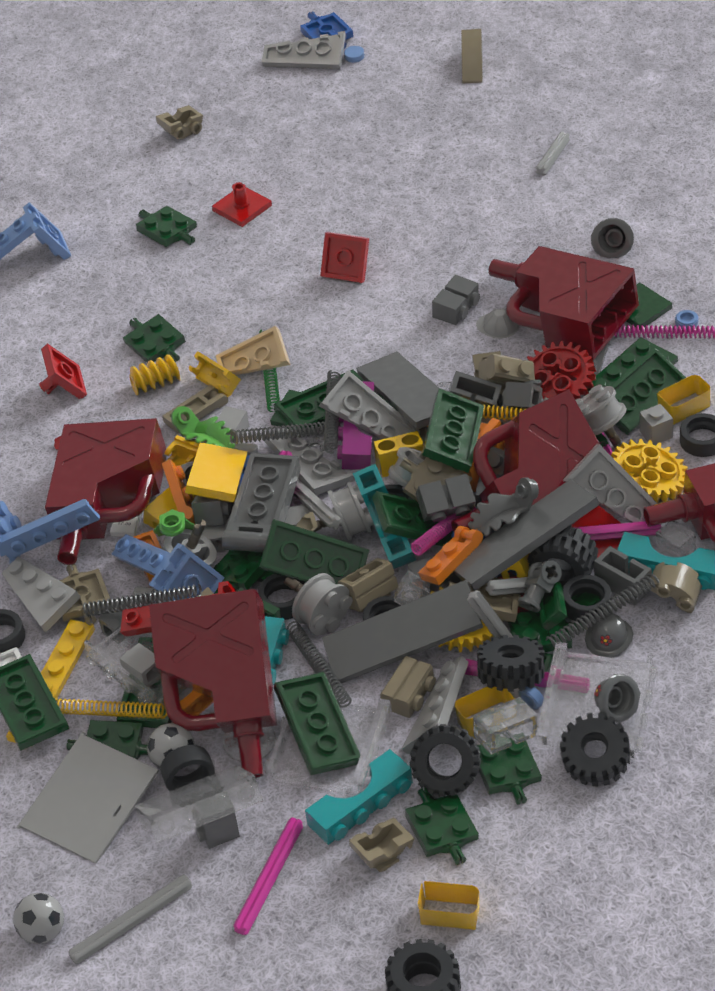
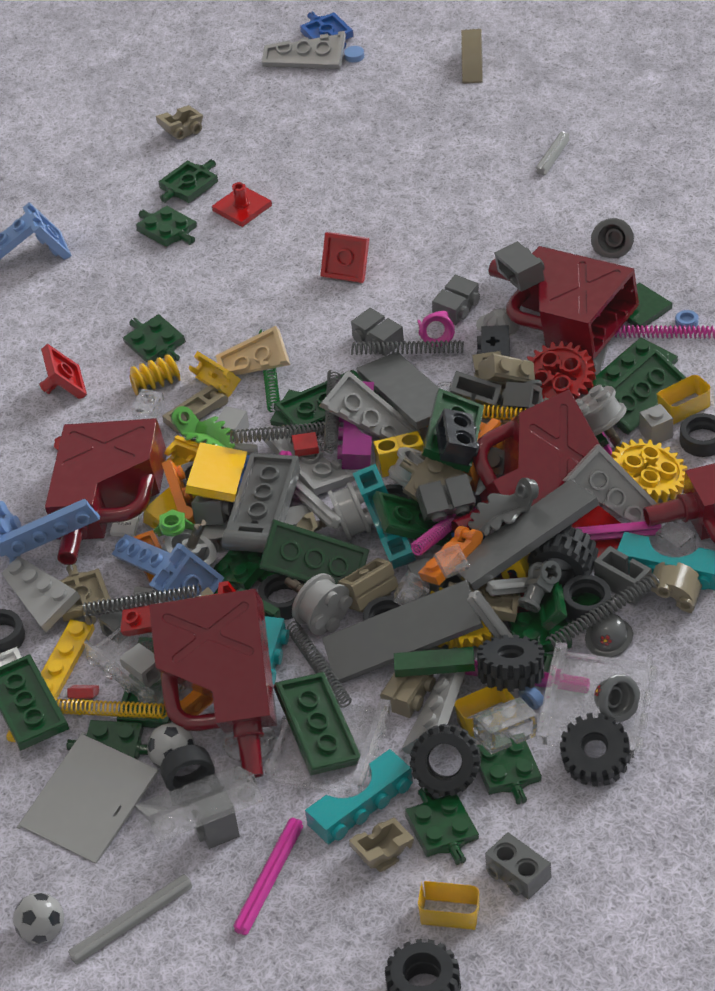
(82, 691): none -> red tile
(148, 405): none -> clear brick
(188, 181): none -> dark green plate
(305, 444): none -> red tile
(366, 329): none -> dark grey piece
(407, 346): none -> dark grey piece
(434, 662): none -> dark green tile
(441, 316): none -> dark pink piece
(451, 561): none -> clear tile
(456, 437): none -> black brick
(494, 339): none -> black brick
(519, 266): none -> dark grey piece
(519, 863): none -> dark grey brick

